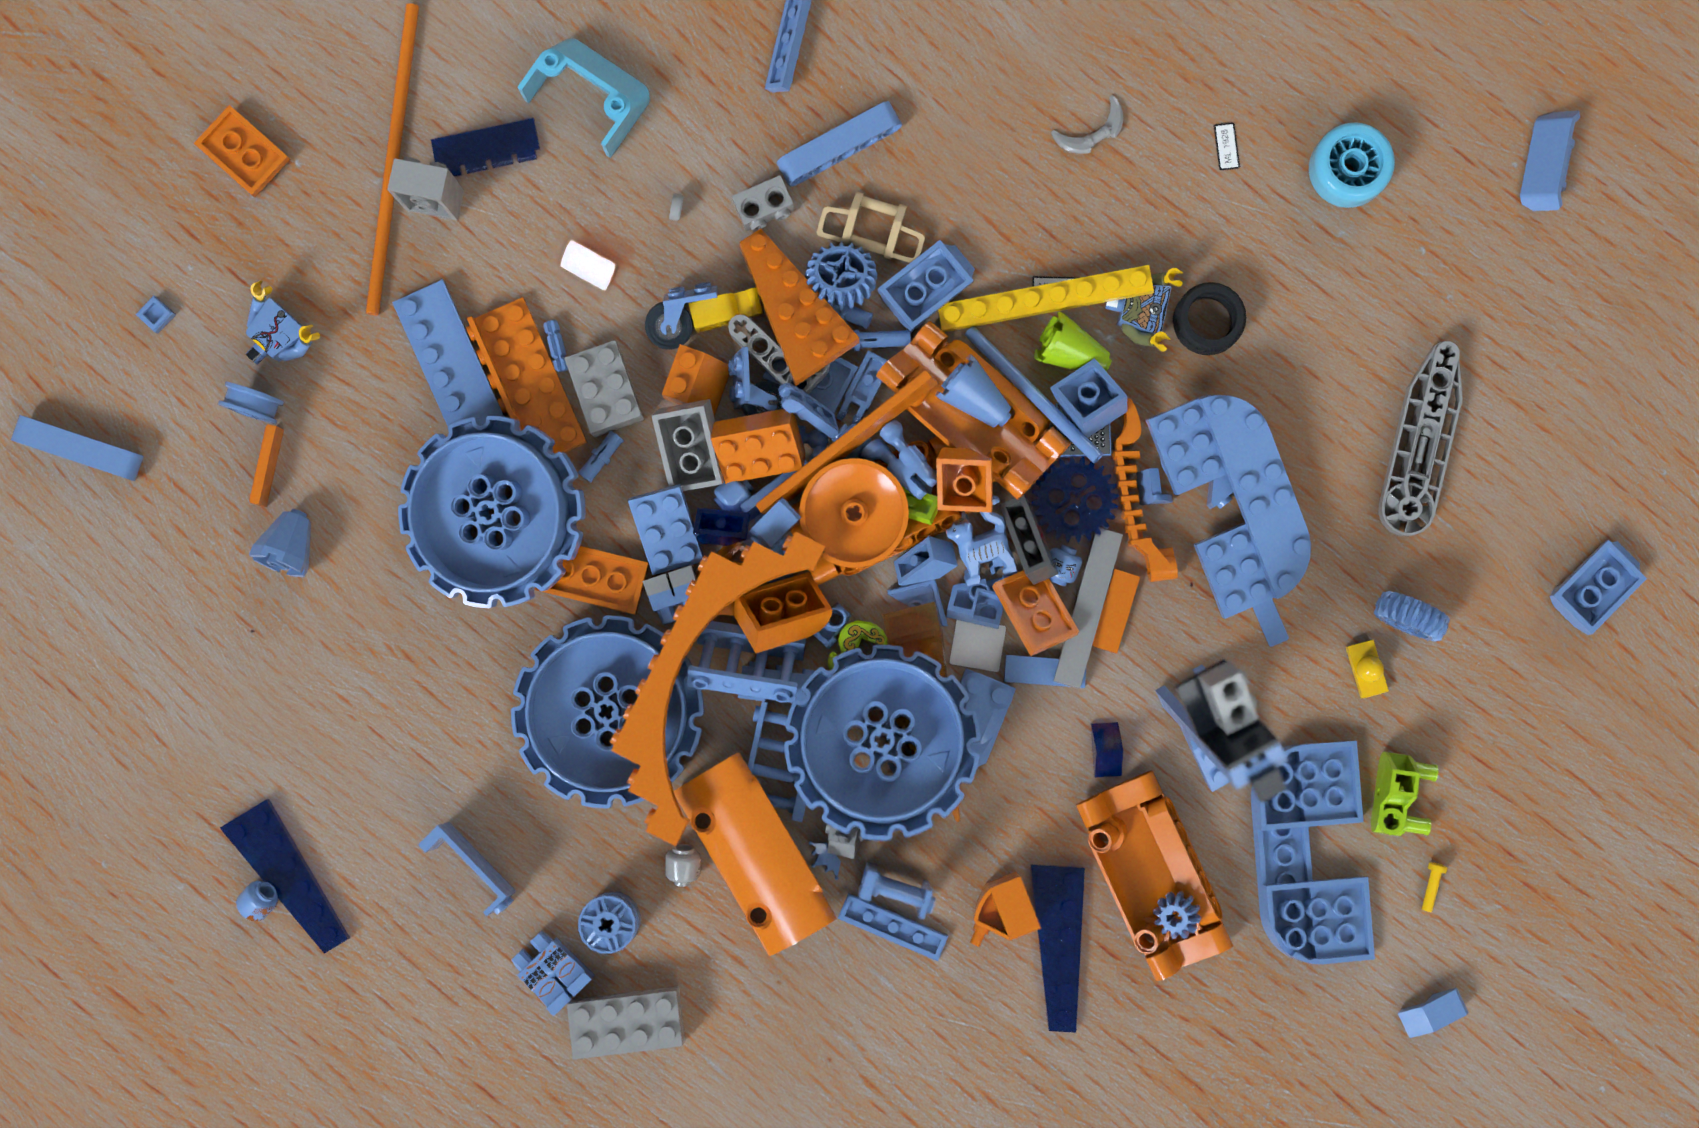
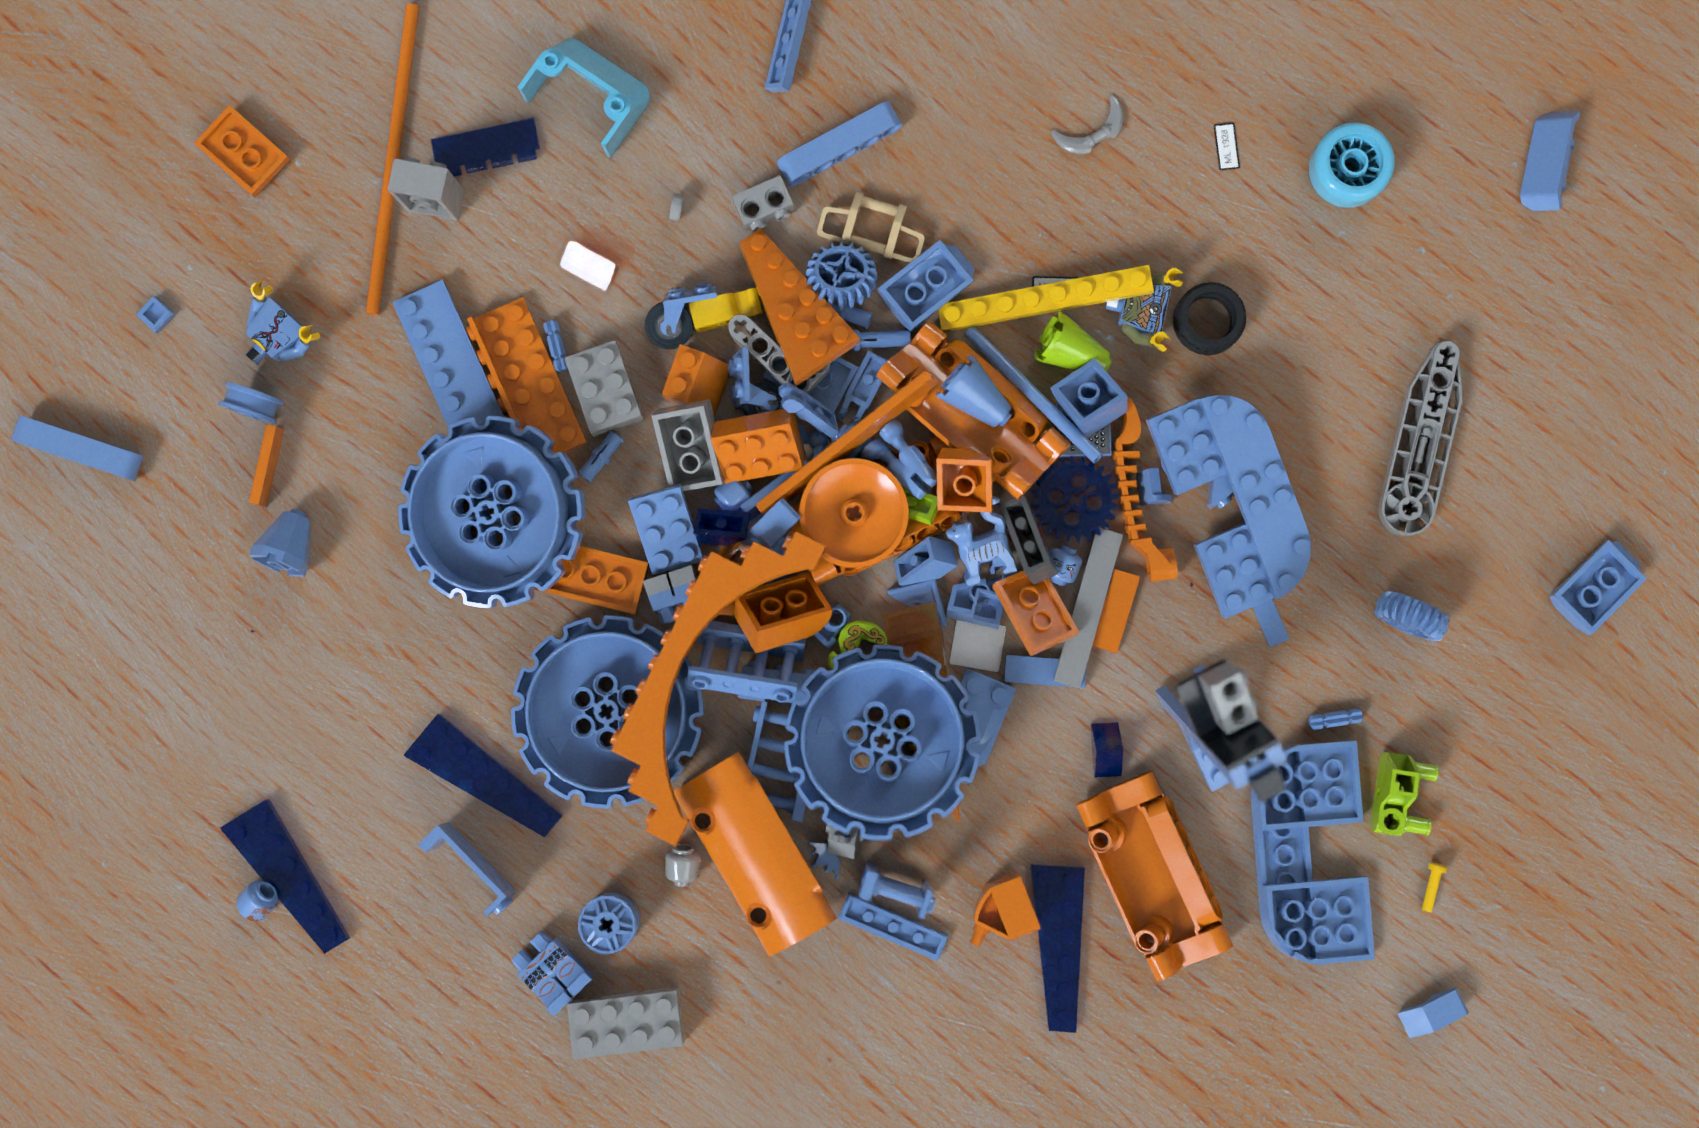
(467, 766): none -> clear blue wing
(1186, 910): medium blue gear -> none
(1335, 718): none -> medium blue axle
(1367, 669): yellow tile -> none

